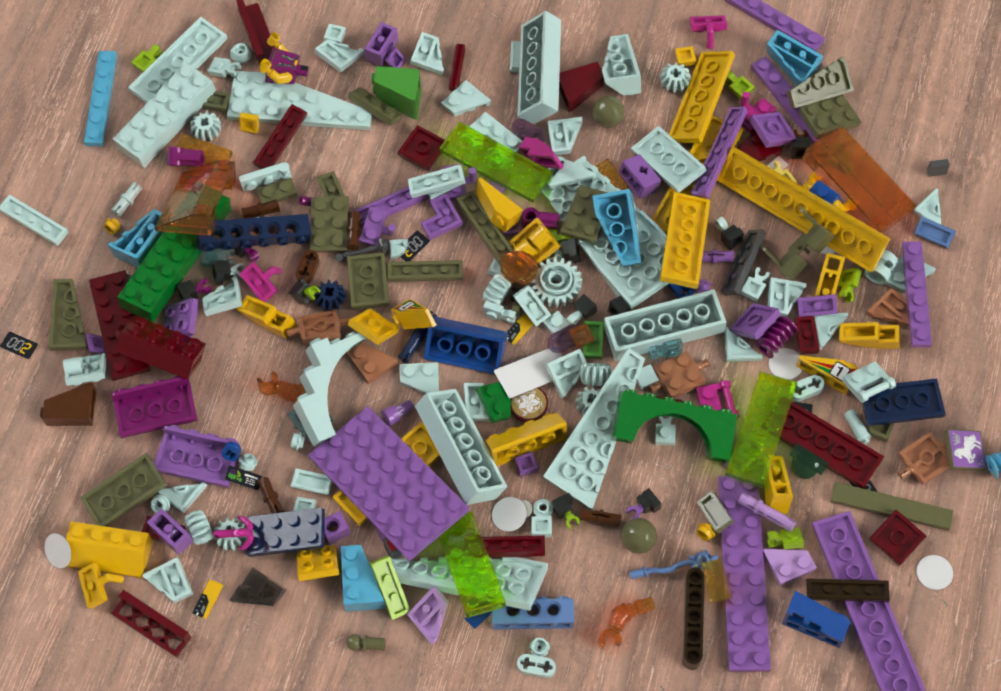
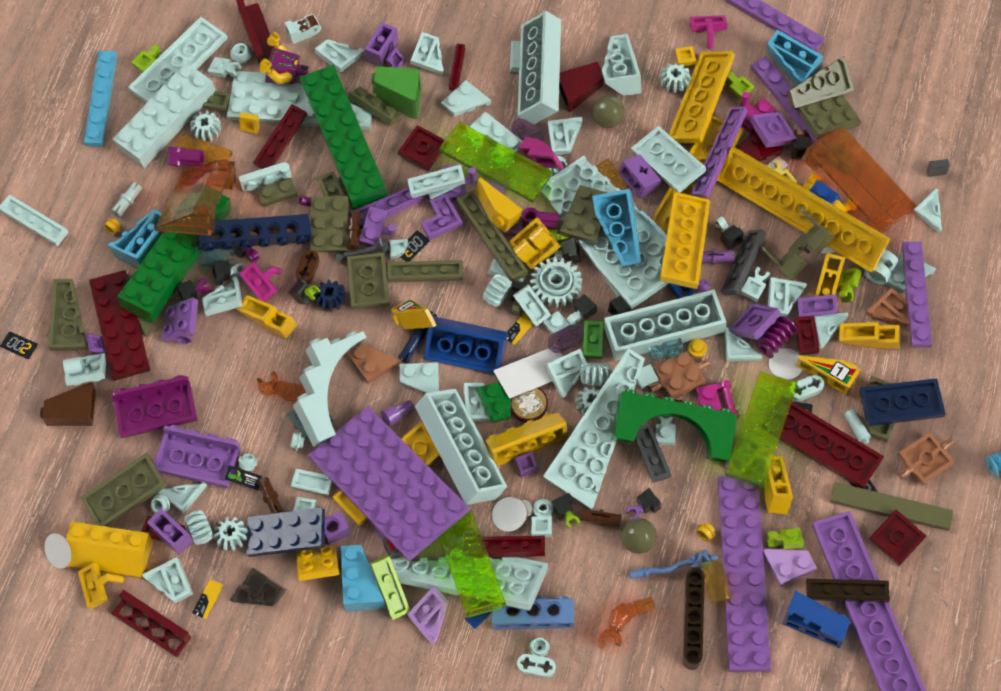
(160, 347): dark red piece -> none
(231, 451): blue bush -> none
(238, 533): dark pink piece -> none
(260, 209): reddish brown pin -> none
(302, 28): none -> light aqua leg
(320, 326): nougat plate -> none
(335, 33): light aqua plate -> none
(343, 136): none -> green brick
(354, 642): olive pin -> none
(373, 326): yellow tile -> none
(497, 312): light aqua plate -> none
(519, 267): clear orange plate -> none
(570, 174): light aqua tile -> none
(581, 335): clear orange tile -> none
(652, 454): none -> dark grey plate
(697, 348): none -> yellow plate
(715, 512): tile -> none
(769, 513): lavender pin -> none
(806, 463): clear green piece -> none
(867, 377): light aqua plate -> none
(934, 232): medium blue tile -> none
(934, 572): white sticker -> none
(965, 450): tile -> none

